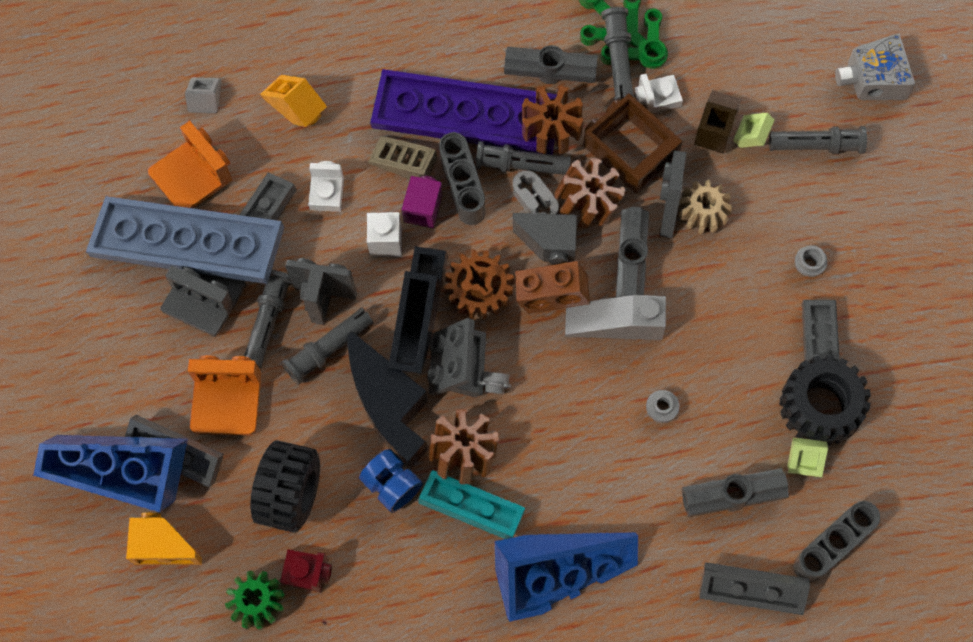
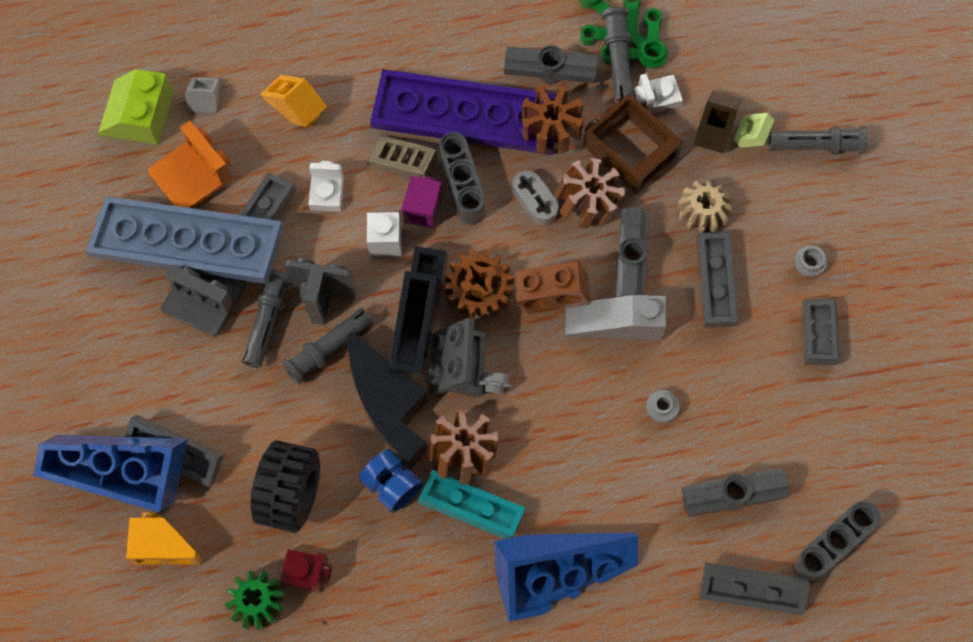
(137, 107): none -> lime slope
(224, 395): orange bracket -> none
(548, 235): dark grey slope -> none
(560, 163): dark grey pin -> none
(671, 192): dark grey wing -> none
(717, 279): none -> dark grey plate
(807, 457): yellowish green plate -> none
(836, 378): black tyre -> none
(878, 70): light grey torso -> none

